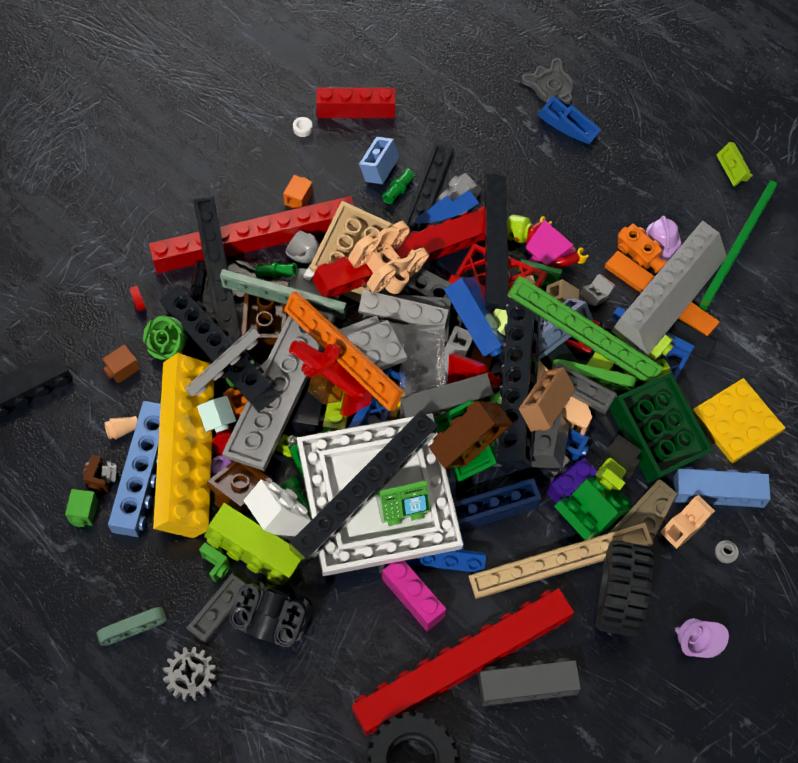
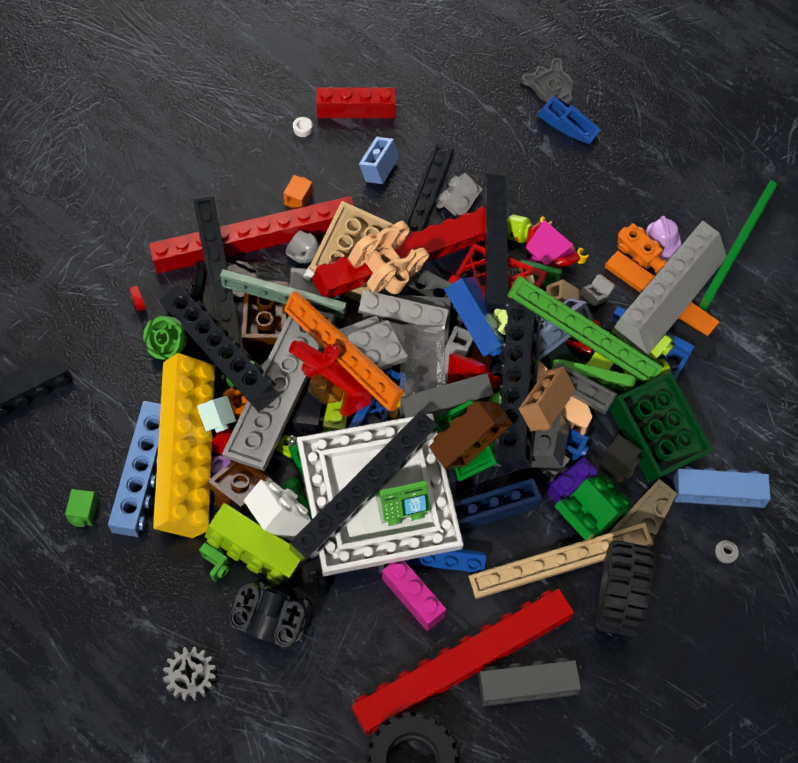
(92, 475): reddish brown bracket -> none
(109, 472): light grey plate -> none
(119, 427): light nougat cone -> none
(120, 364): dark orange brick -> none
(131, 626): sand green beam -> none
(215, 369): light grey plate -> none
(216, 609): dark grey tile -> none
(276, 270): green pin -> none
(398, 186): green pin -> none
(447, 208): blue slope -> none
(611, 474): lime bracket -> none
(687, 522): light nougat brick -> none
(702, 638): lavender piece -> none
(734, 164): lime plate -> none
(738, 420): yellow plate -> none

